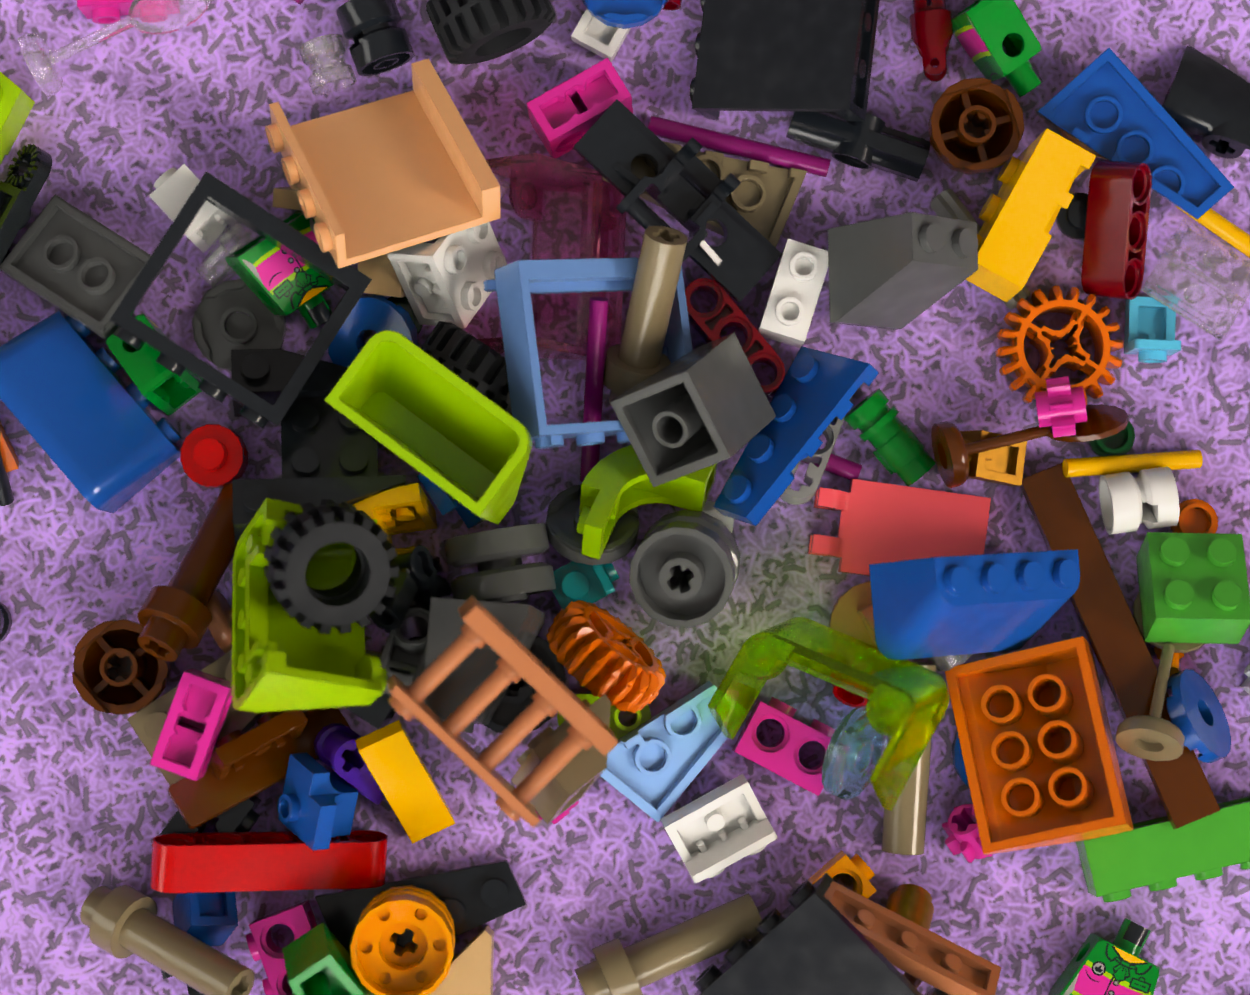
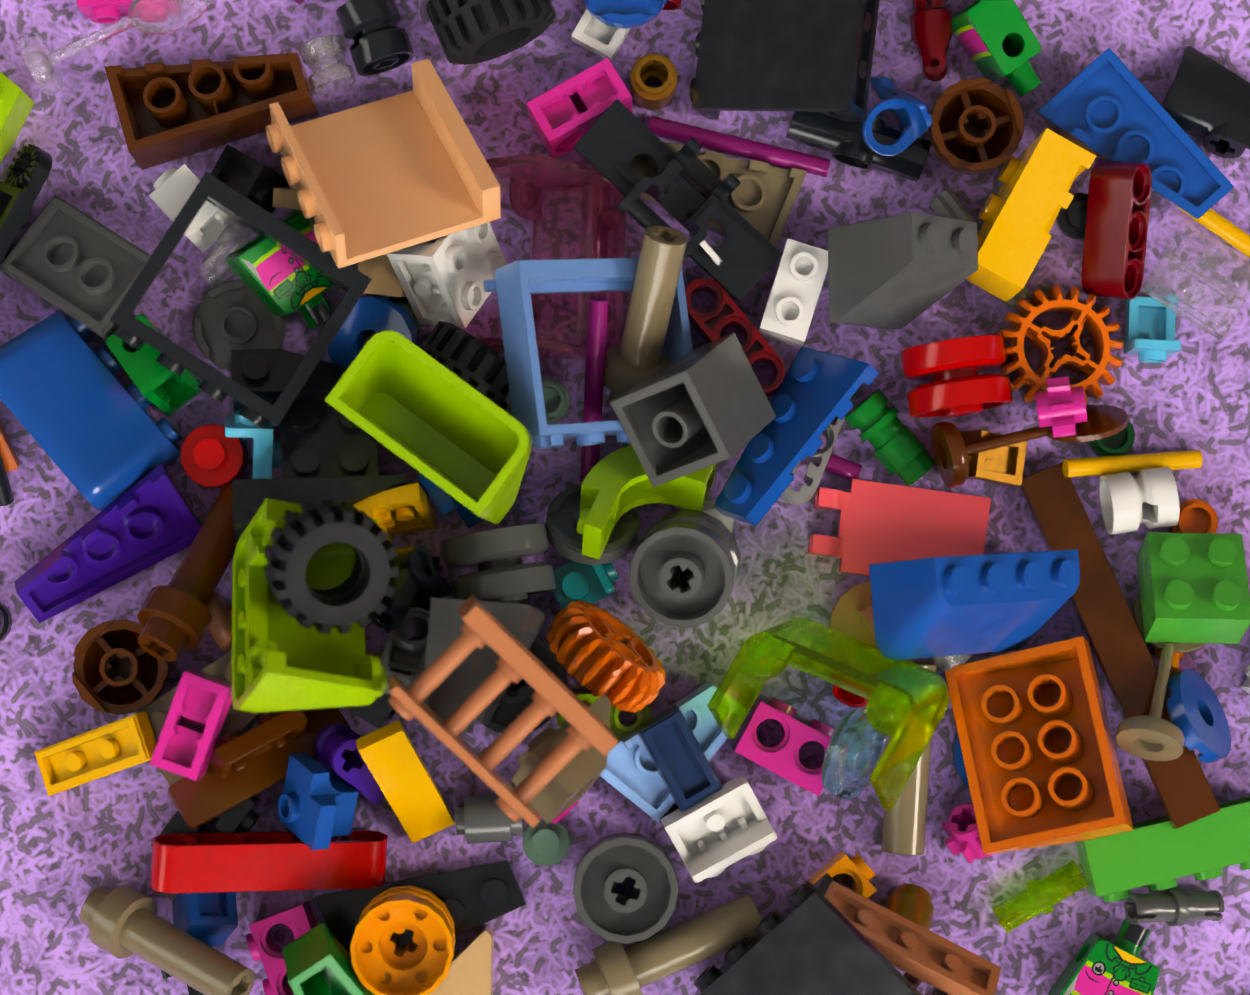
(96, 753): none -> yellow tile
(120, 541): none -> dark purple wing
(205, 103): none -> reddish brown wedge
(248, 177): none -> black bracket
(265, 450): none -> medium azure bracket
(485, 821): none -> dark grey brick
(546, 843): none -> sand green plate
(555, 400): none -> sand green plate
(631, 915): none -> dark grey wheel
(655, 68): none -> pearl gold brick
(678, 757): none -> dark blue tile
(911, 111): none -> blue piece
(955, 370): none -> red wheel
(1039, 896): none -> clear neon green pin
(1174, 907): none -> dark grey pin

